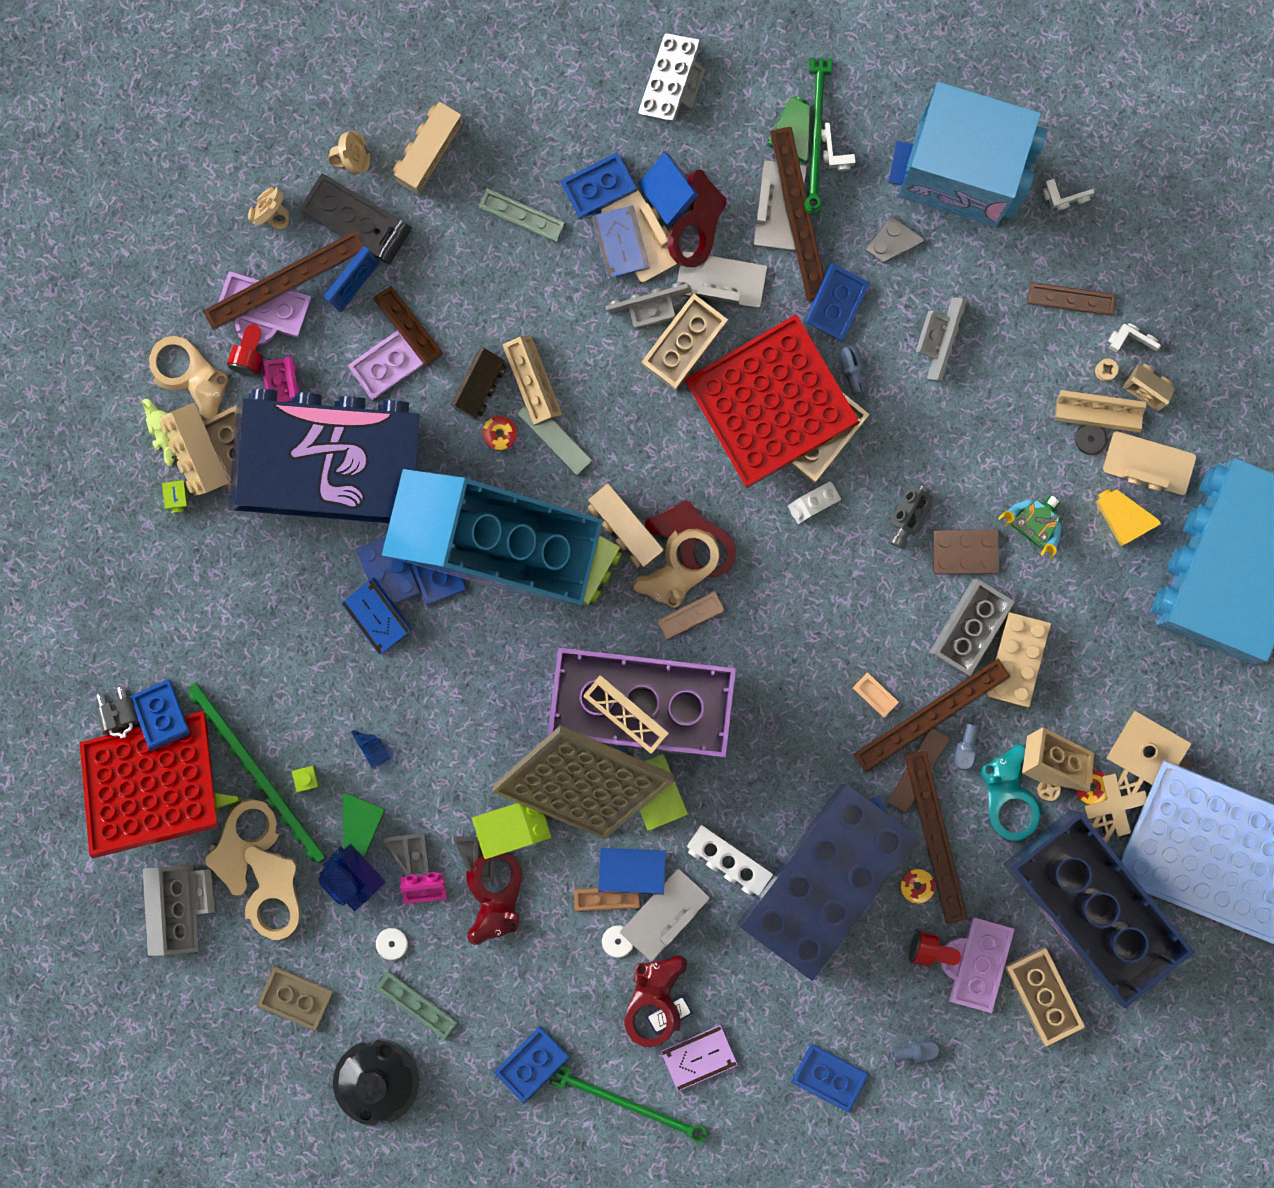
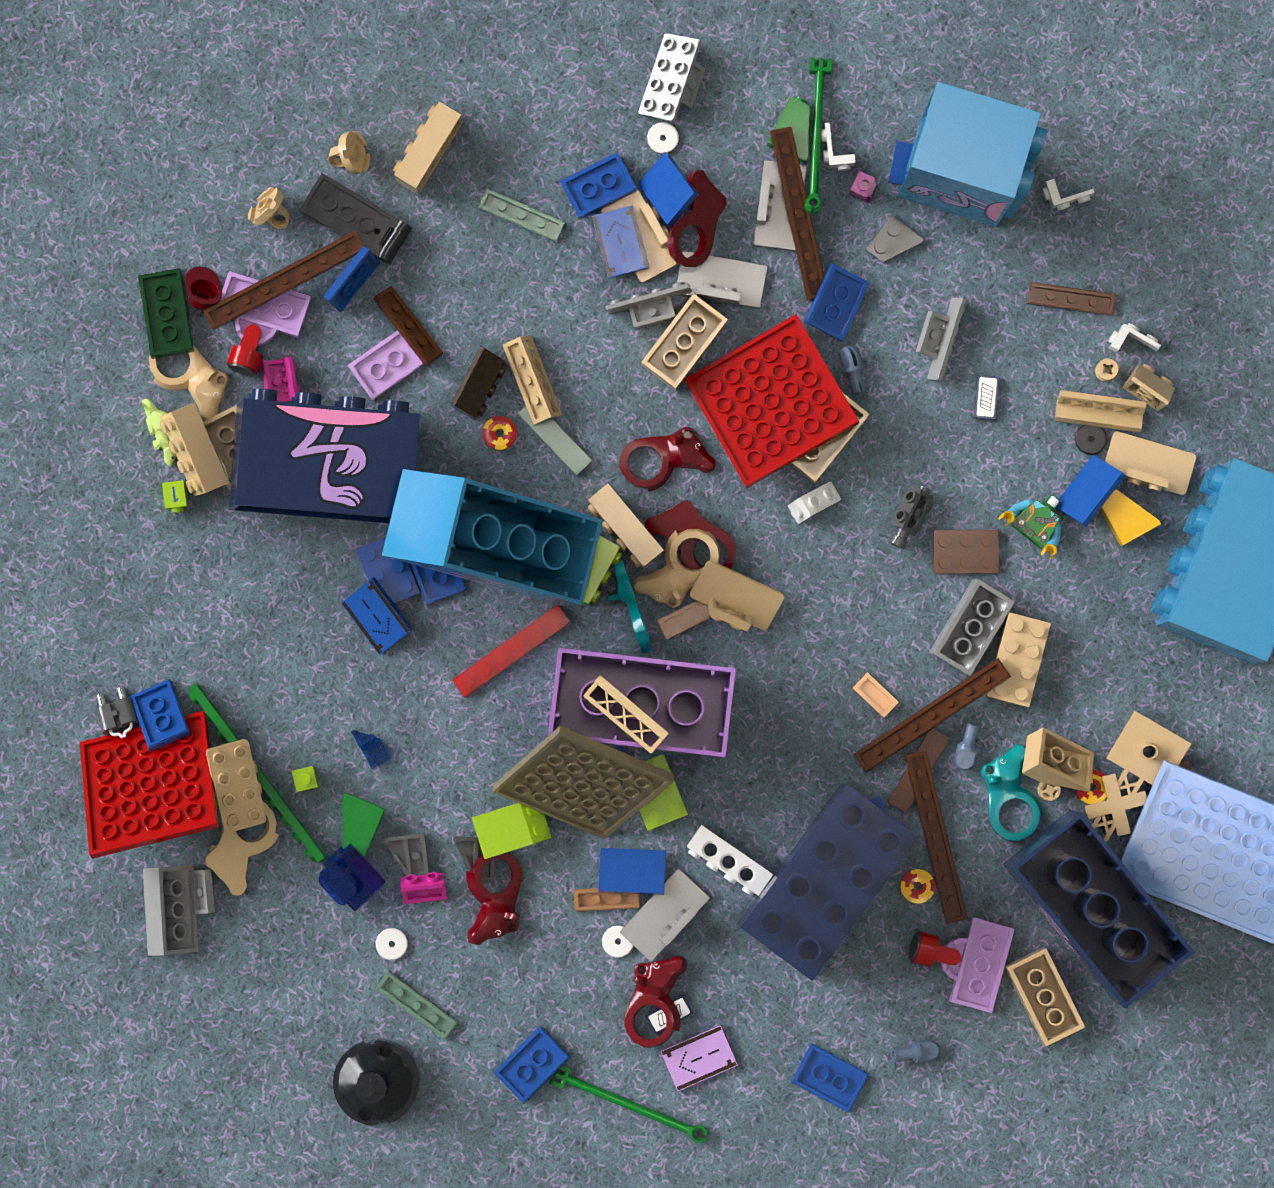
(166, 313): none -> dark green tile
(203, 287): none -> dark red piece
(236, 785): none -> tan bracket
(275, 880): tan animal -> none
(295, 998): dark tan tile -> none
(511, 651): none -> red plate
(626, 593): none -> teal animal
(662, 129): none -> white piece
(676, 450): none -> dark red animal
(736, 597): none -> tan bracket
(863, 187): none -> magenta window
(986, 397): none -> tile
(1090, 490): none -> blue tile

